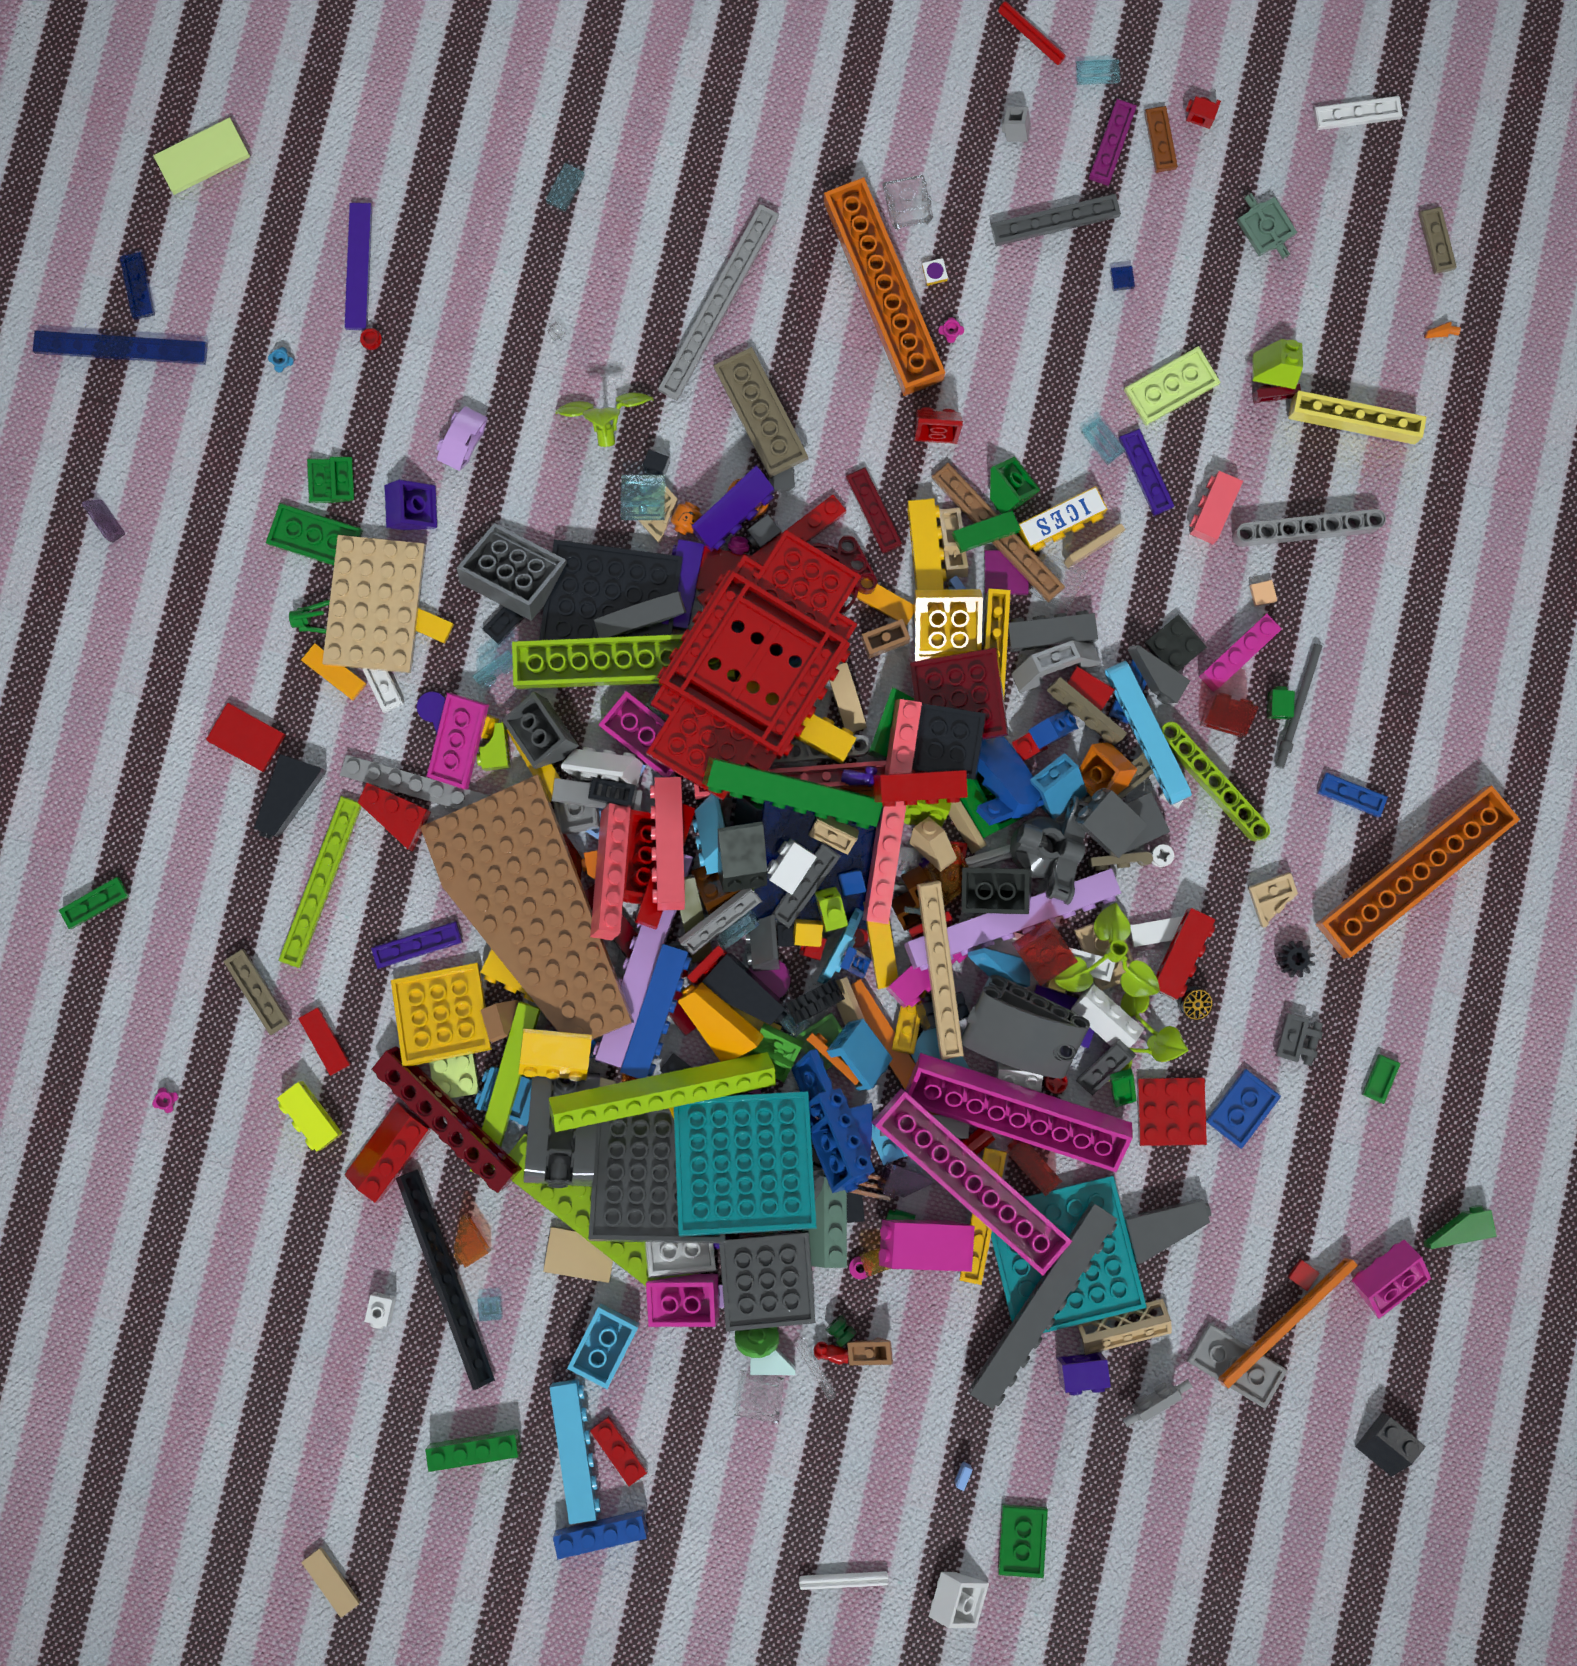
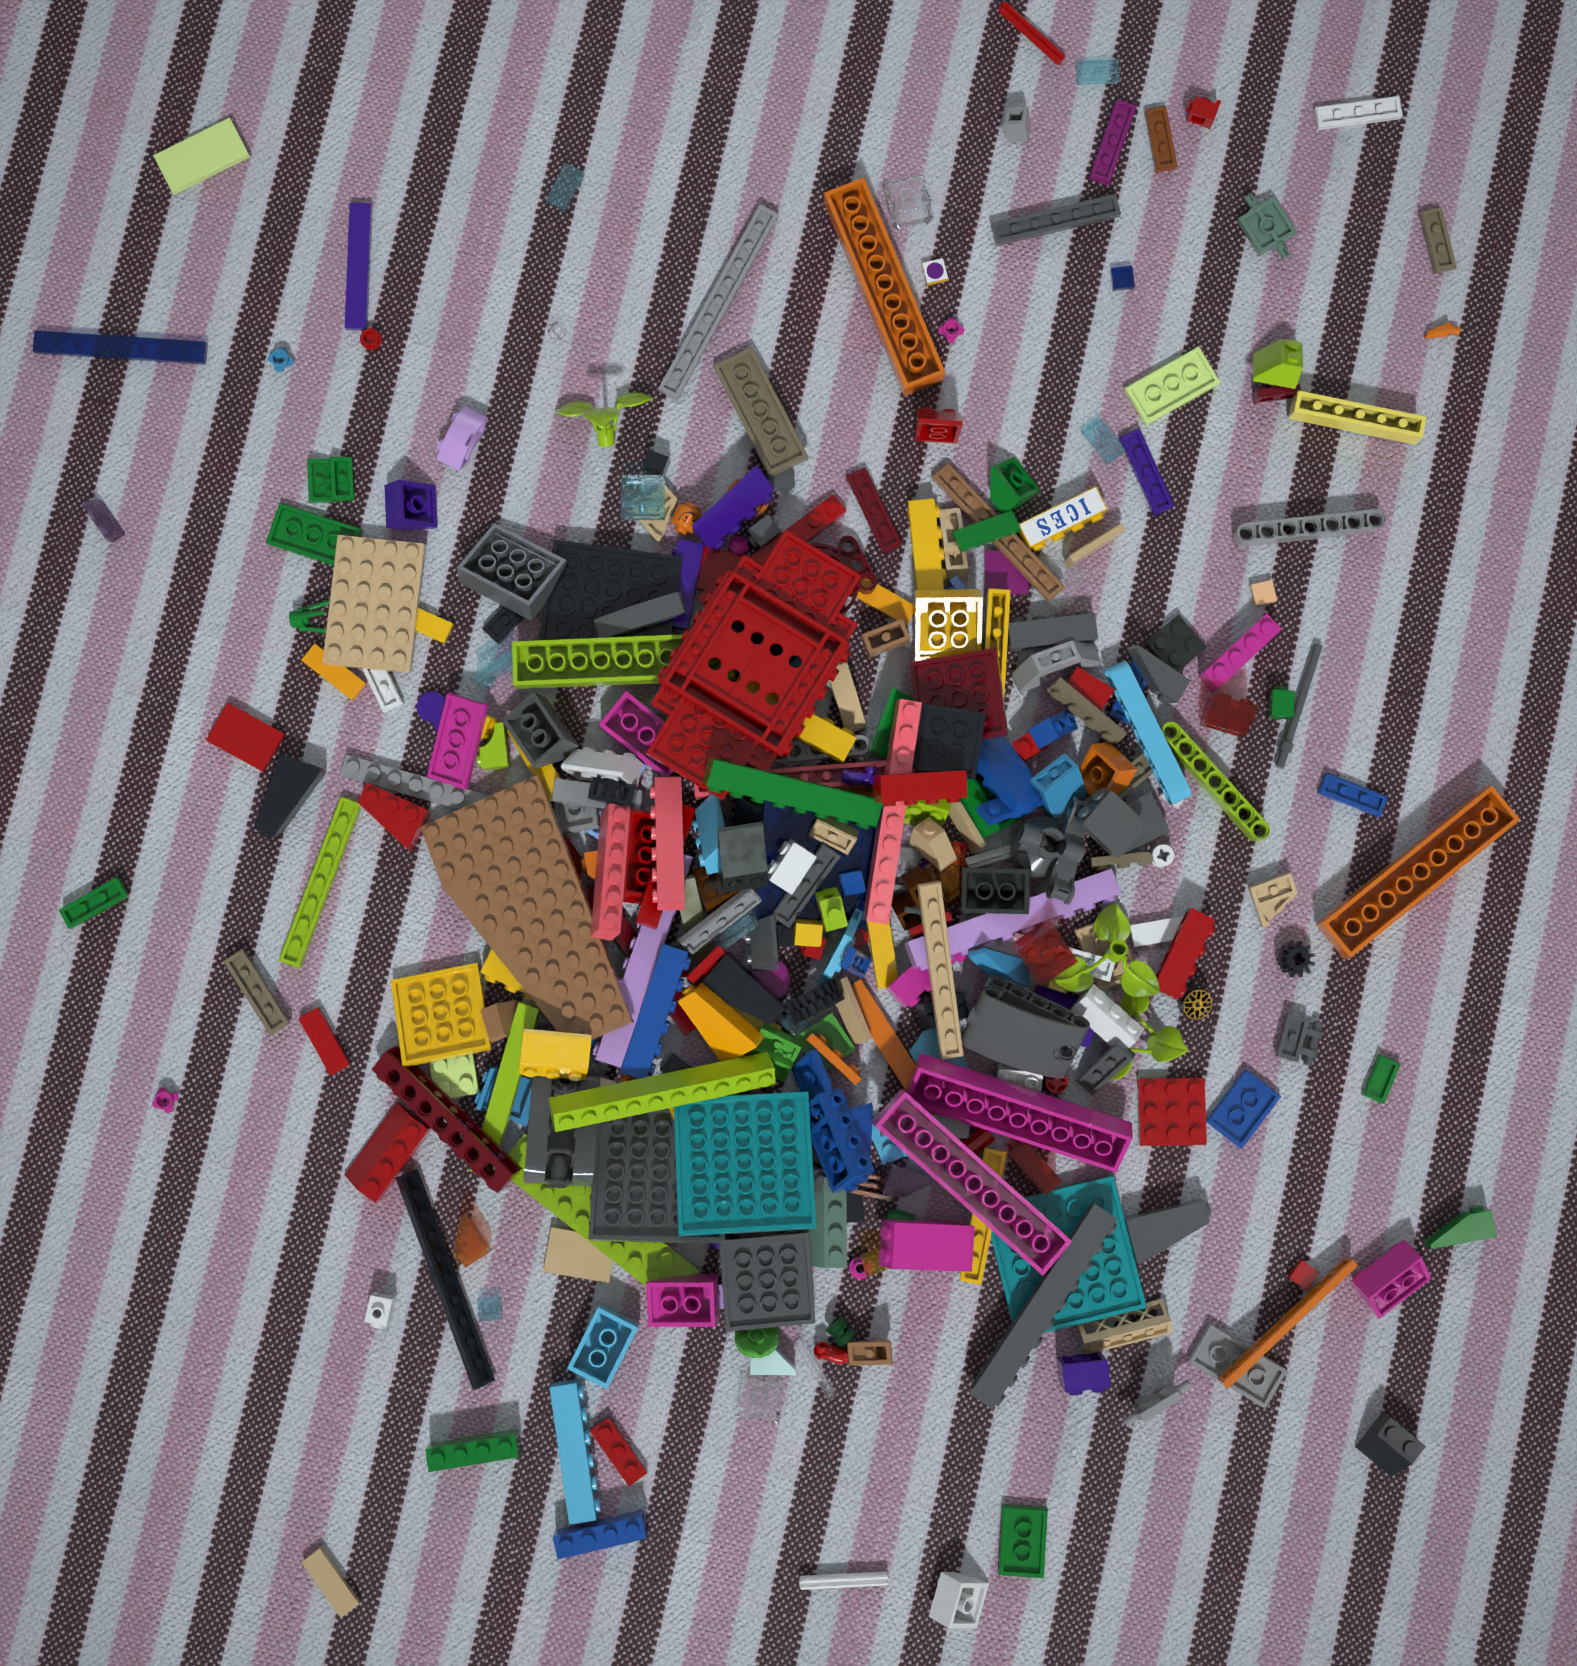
(137, 285): clear blue tile -> none
(308, 1116): neon yellow brick -> none
(416, 945): dark purple tile -> none
(679, 1258): white tile -> none
(861, 1053): dark azure panel -> none
(907, 1029): yellow tile -> none
(963, 1476): light blue tile -> none
(1123, 1087): green tile -> none
(1215, 507): coral brick -> none

